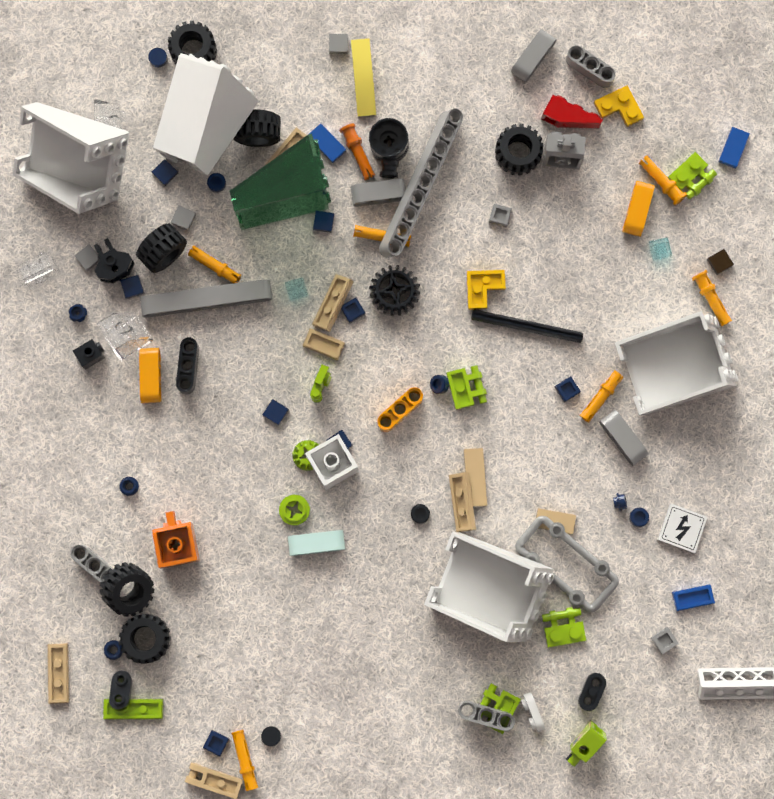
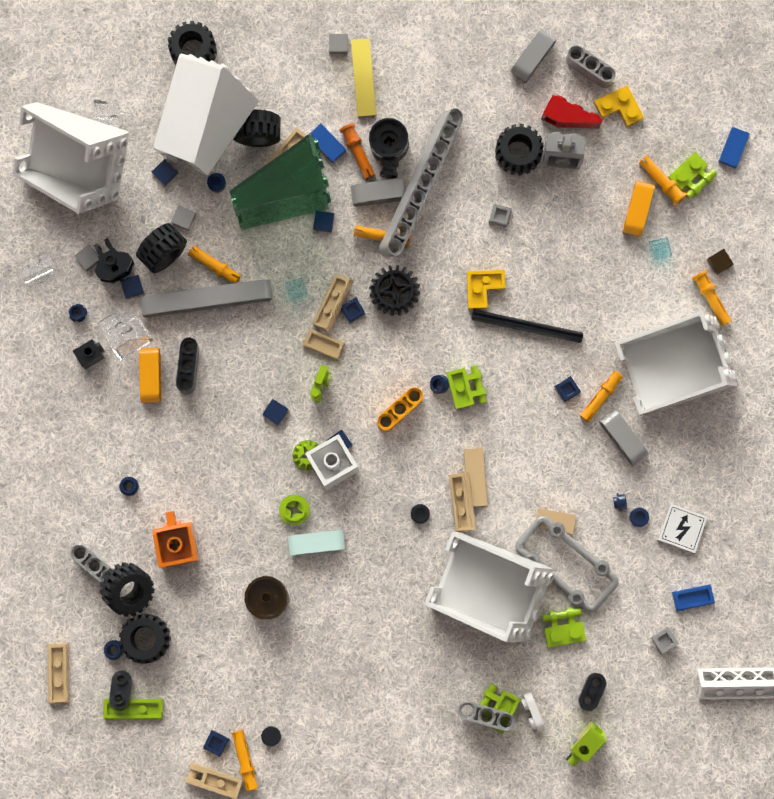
(157, 57): dark blue tile -> none
(266, 609): none -> dark brown wheel

